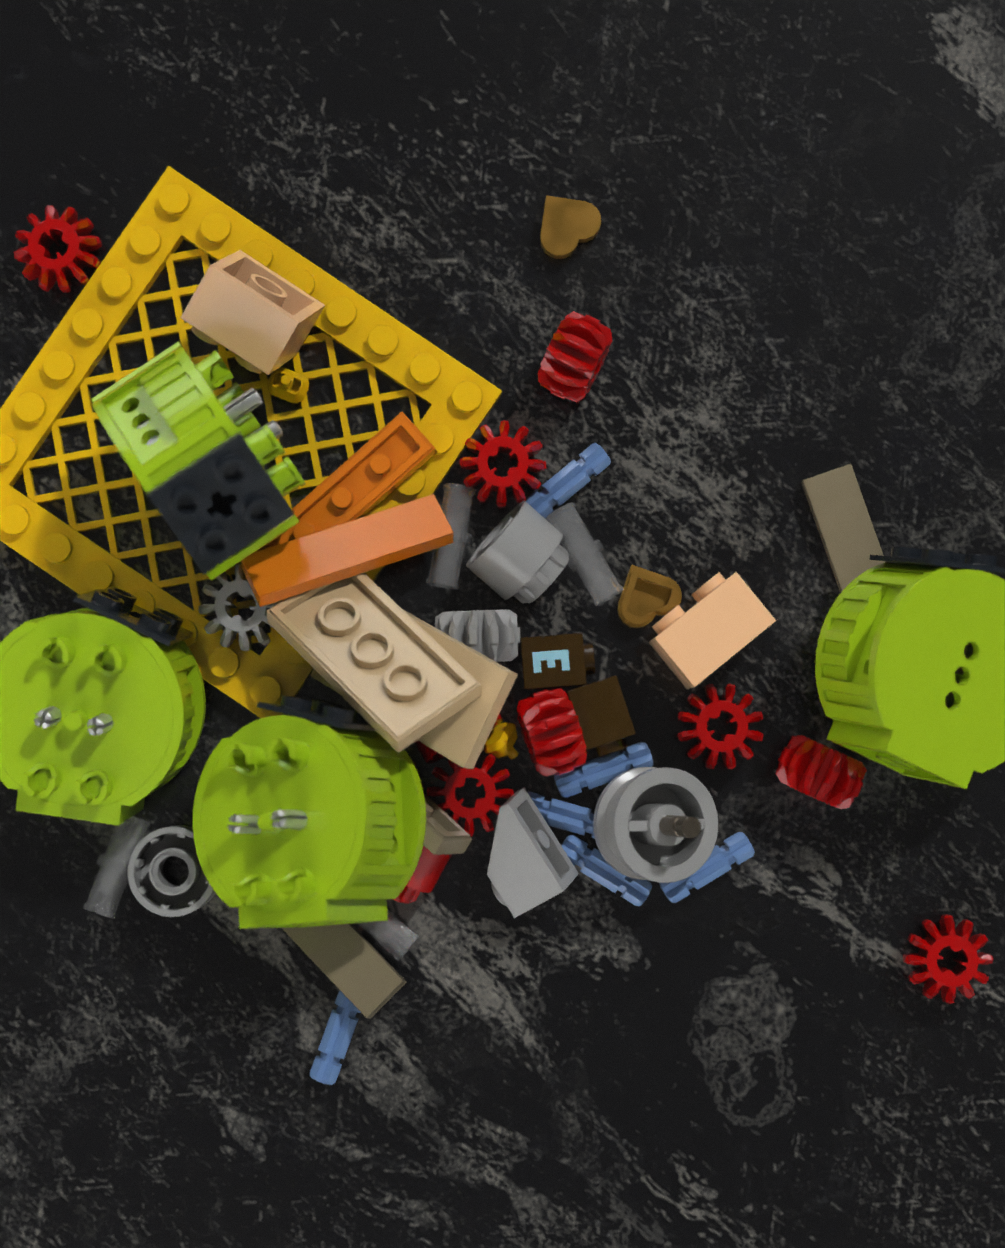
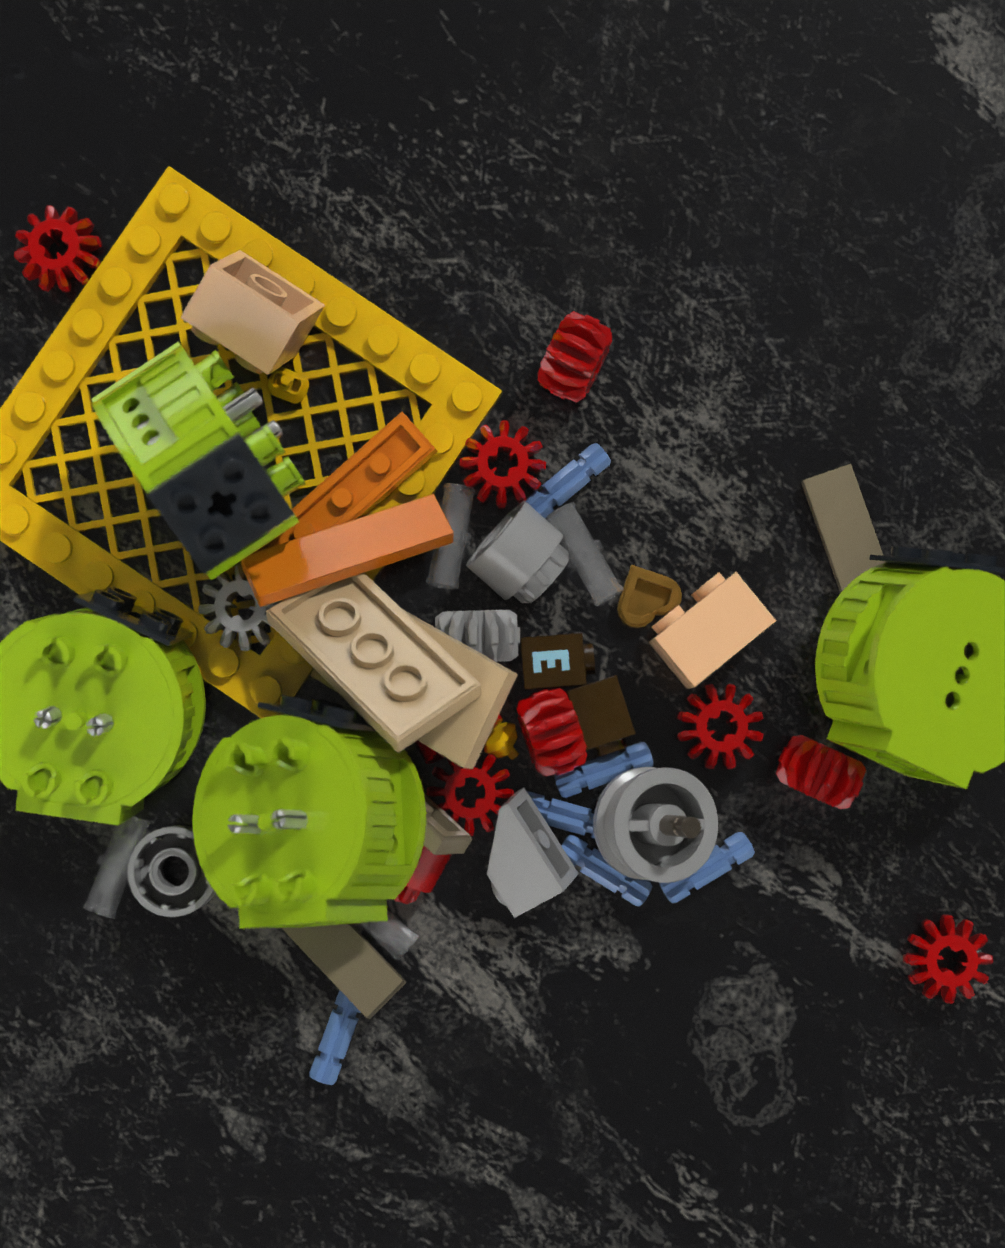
(566, 225): pearl gold tile -> none

